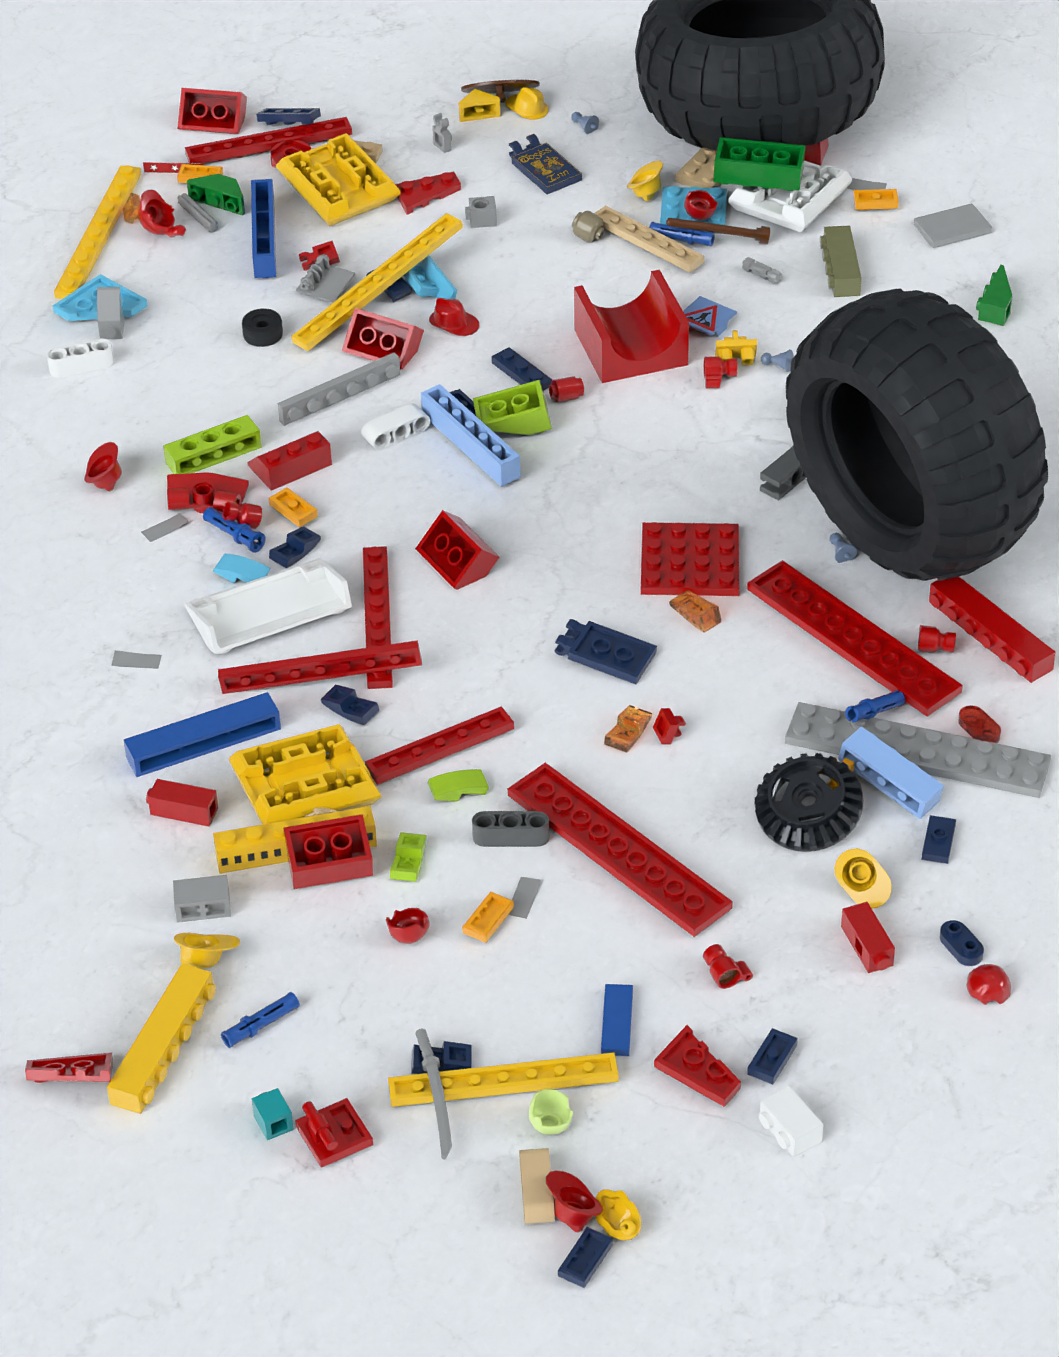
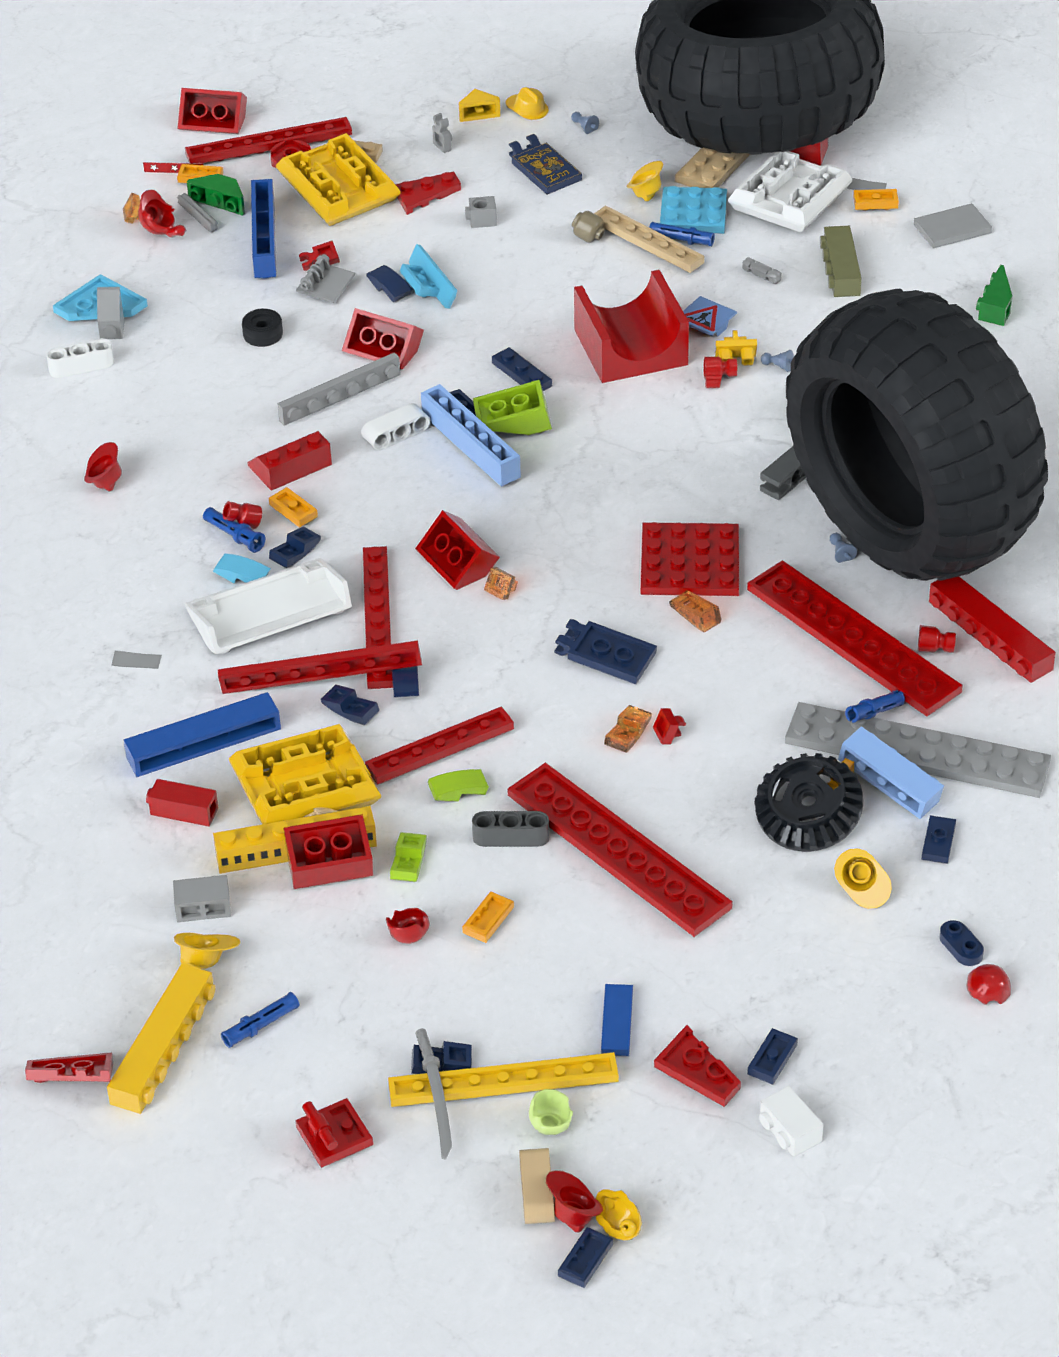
(98, 231): yellow plate -> none
(165, 527): light grey sticker -> none
(203, 491): red panel -> none
(212, 446): lime brick -> none
(272, 1114): teal brick -> none
(288, 115): dark blue plate -> none
(376, 282): yellow plate -> none
(405, 682): none -> dark blue slope
(451, 317): red piece -> none
(500, 583): none -> clear orange tile
(501, 87): reddish brown shield -> none
(524, 896): light grey sticker -> none
(566, 389): red brick -> none
(700, 205): red hair -> none
(724, 968): red piece -> none
(759, 164): green brick -> none
(760, 234): reddish brown piece -> none
(867, 937): red brick -> none
(979, 724): clear red plate -> none

